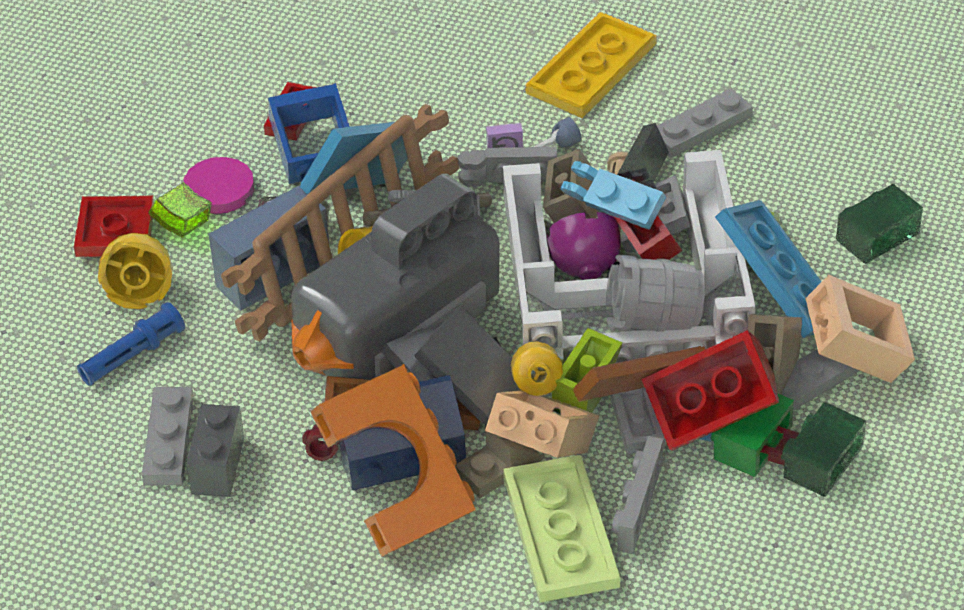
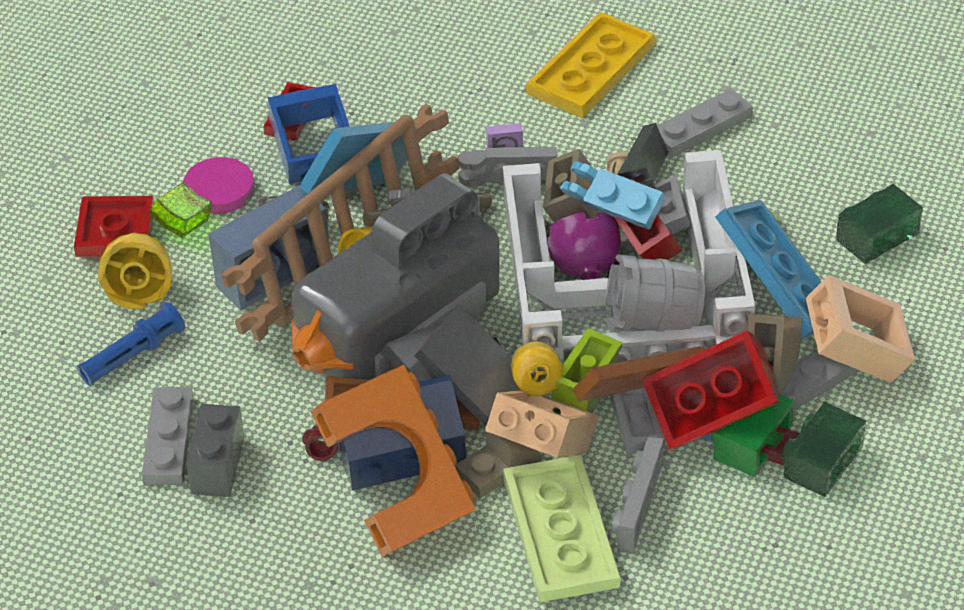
(564, 133): sand blue hinge -> none

